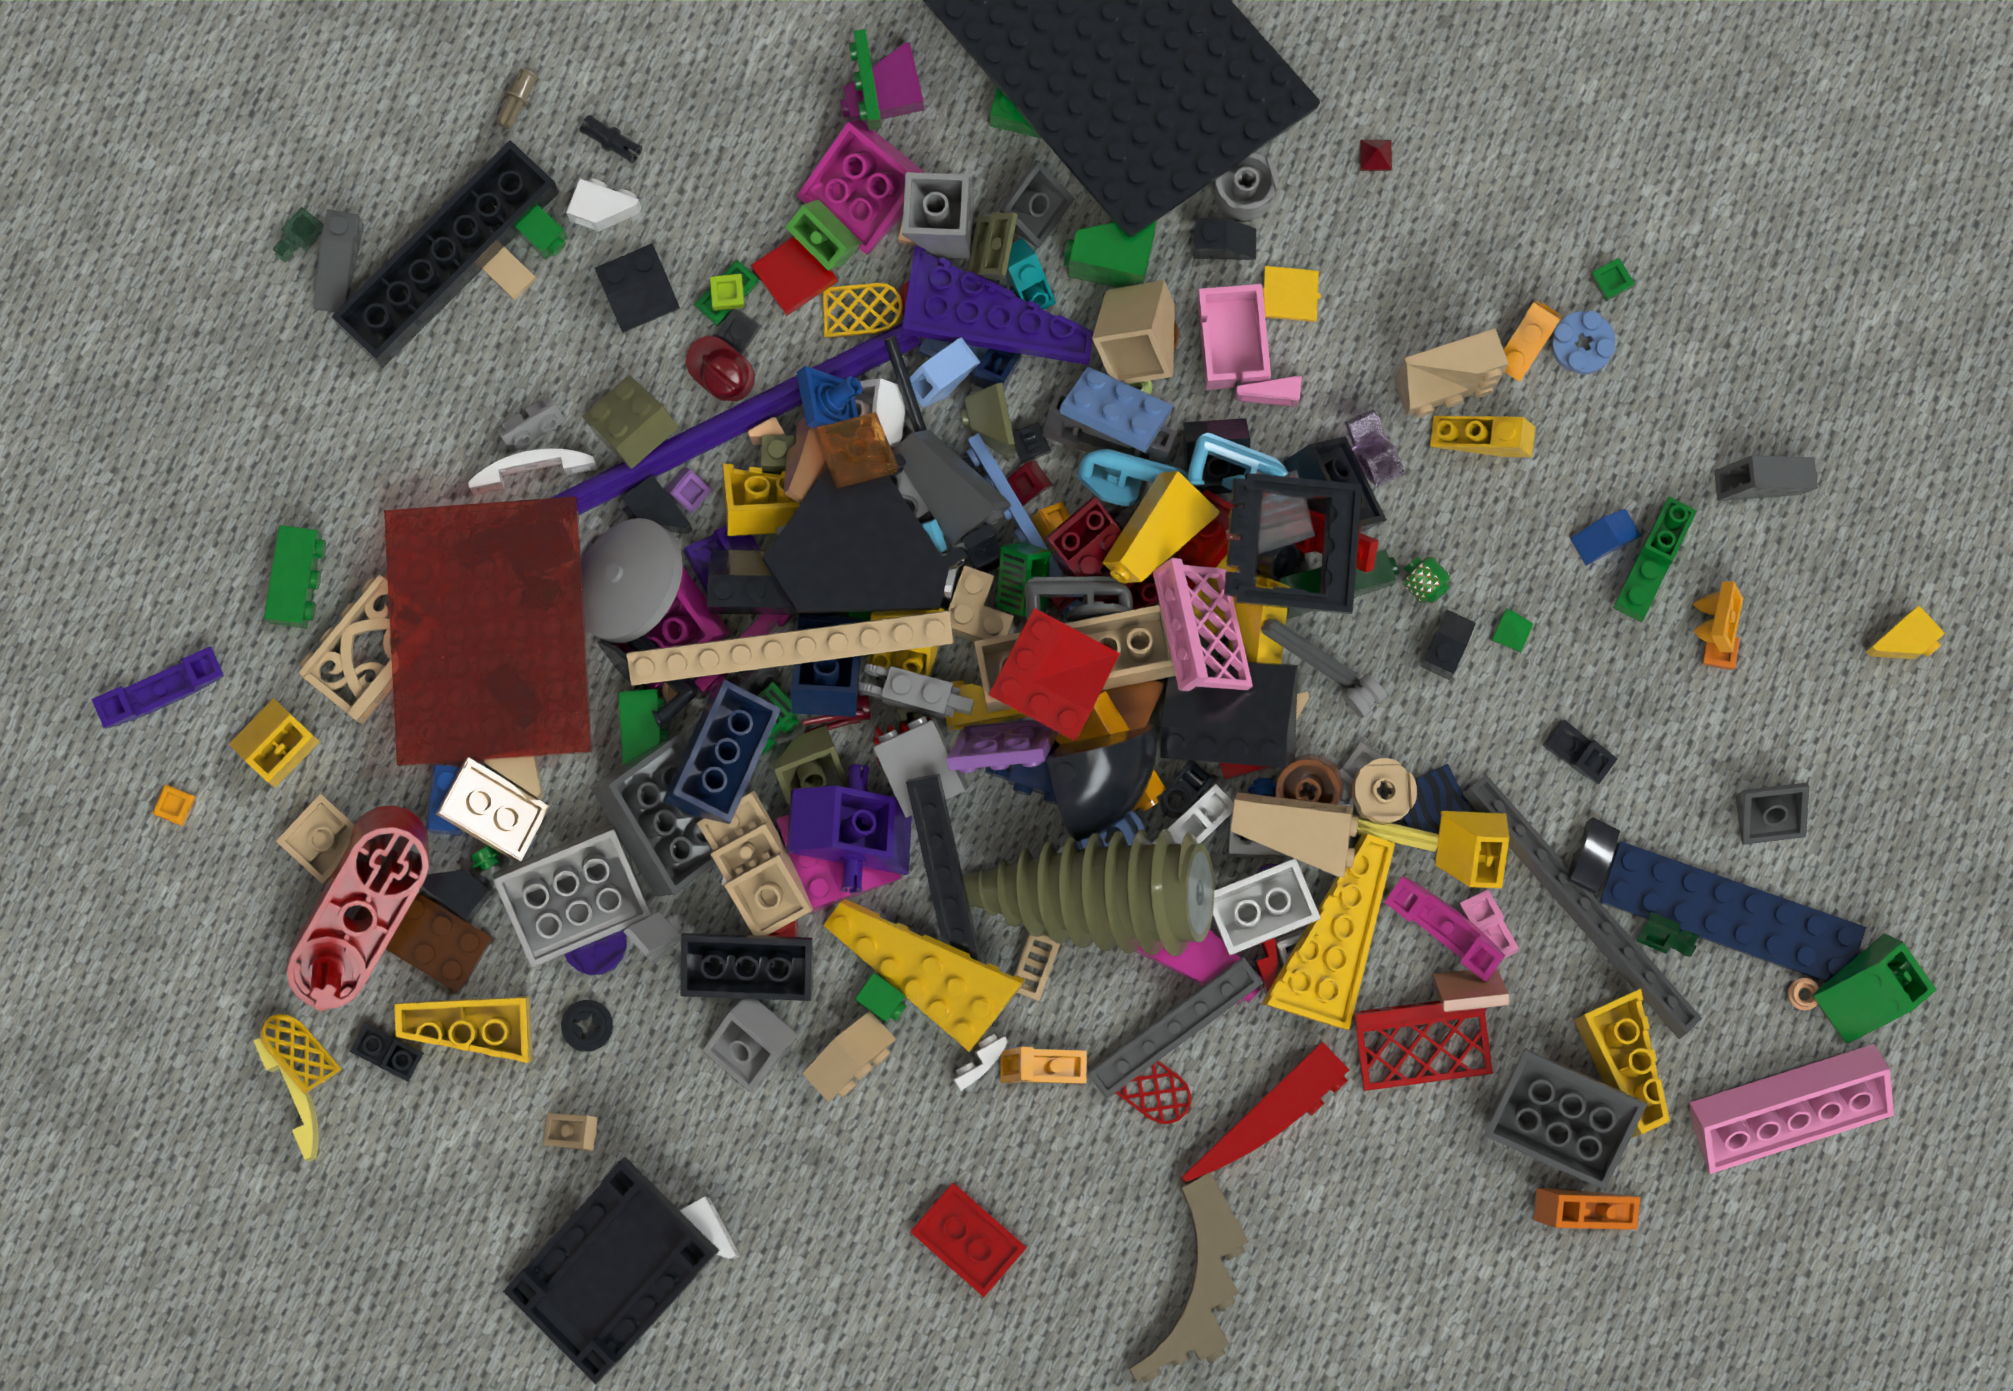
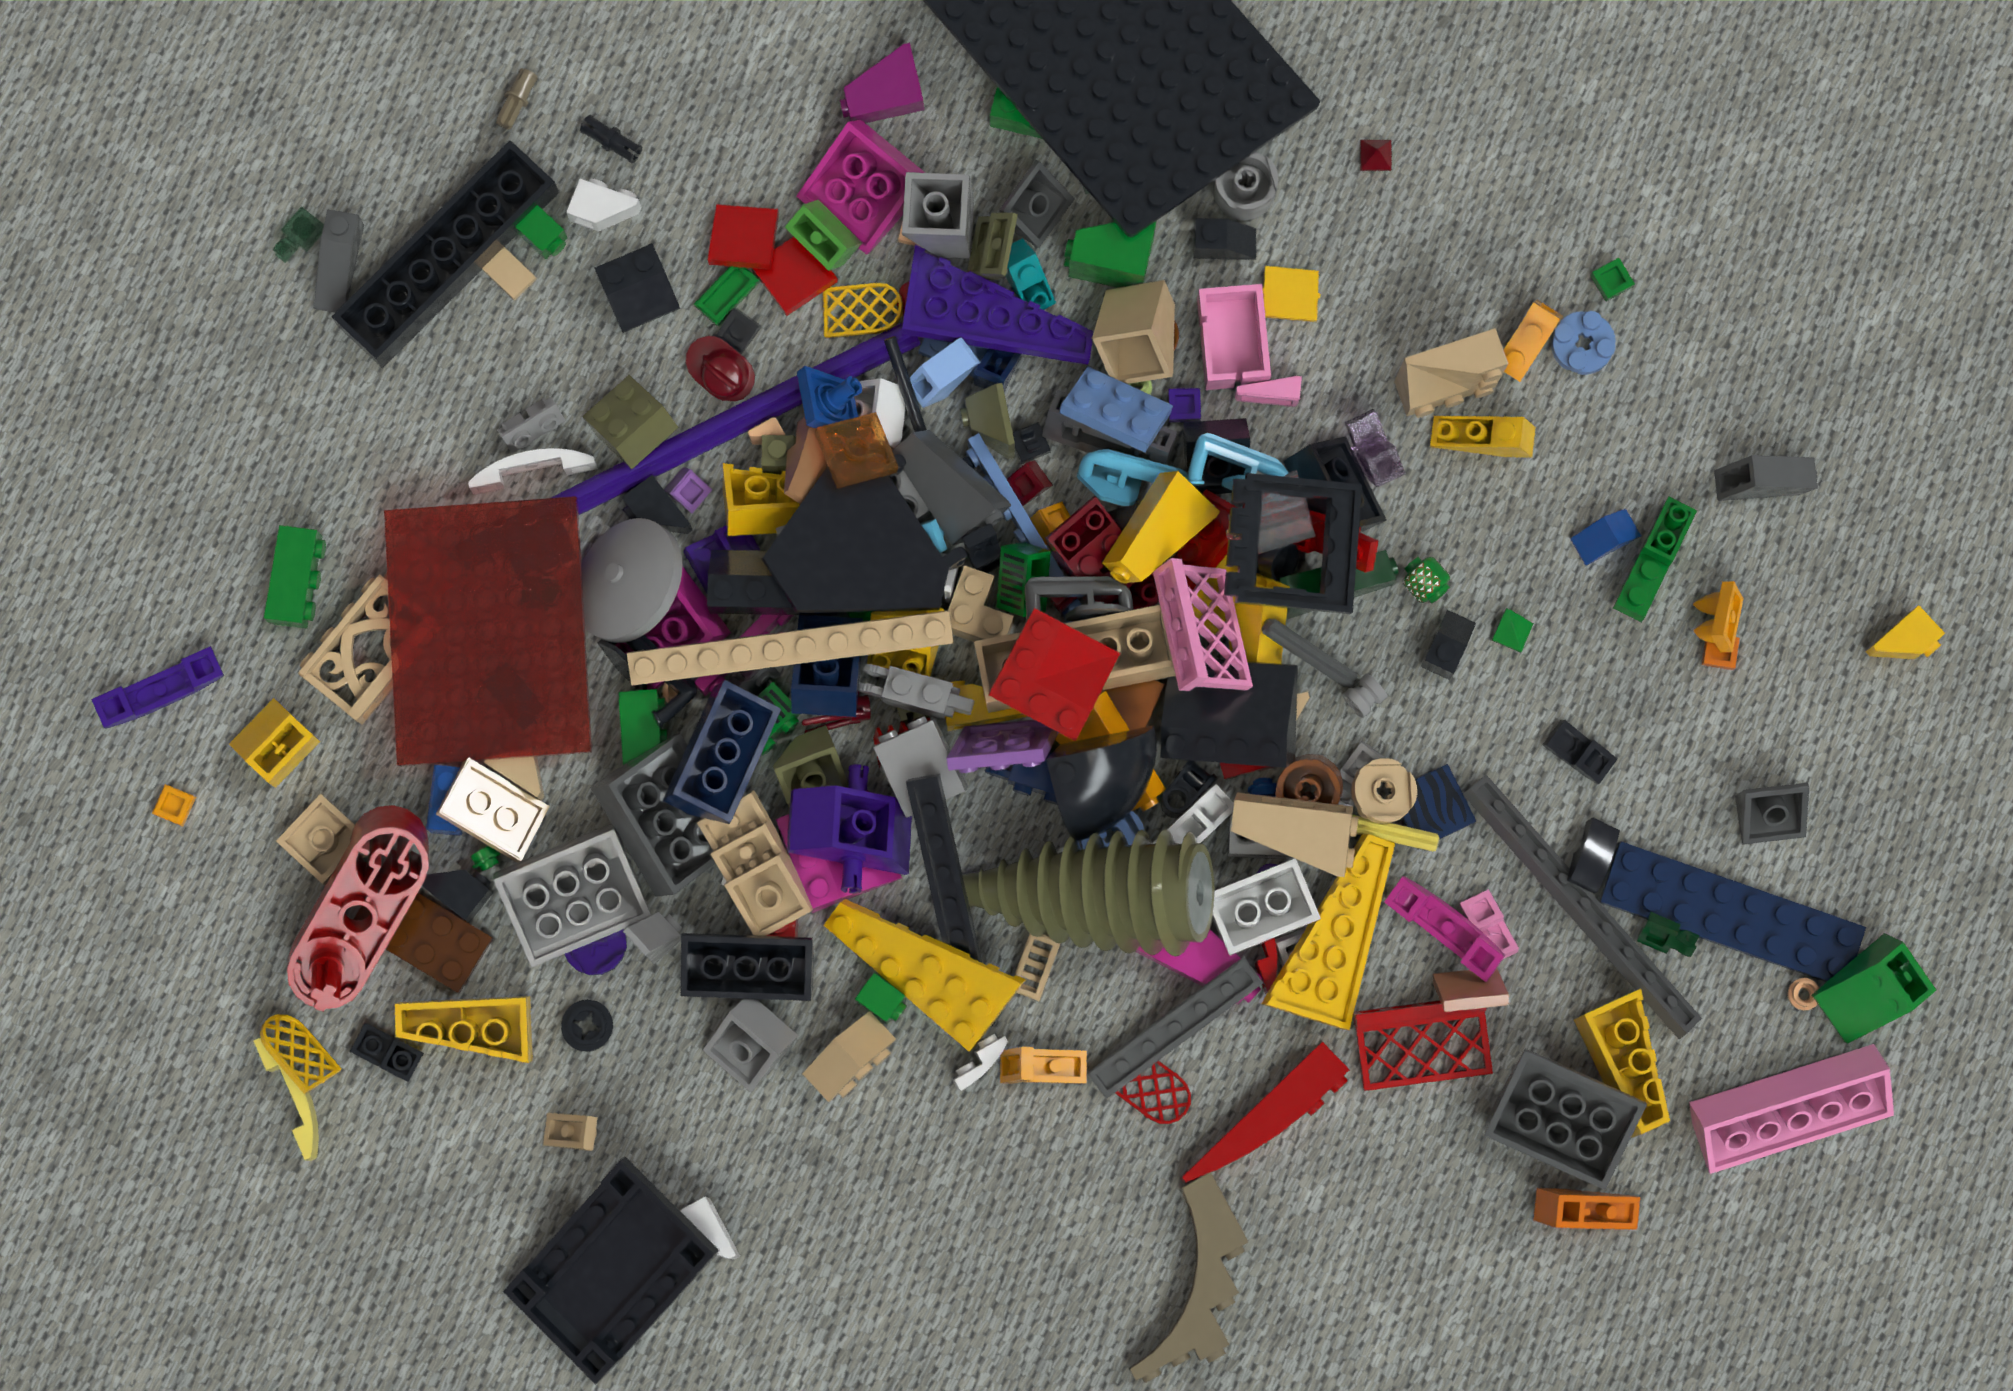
(727, 292): lime plate -> none
(743, 236): none -> red tile
(864, 79): green plate -> none
(968, 1239): red plate -> none
(1185, 404): none -> dark purple plate
(1473, 847): yellow slope -> none

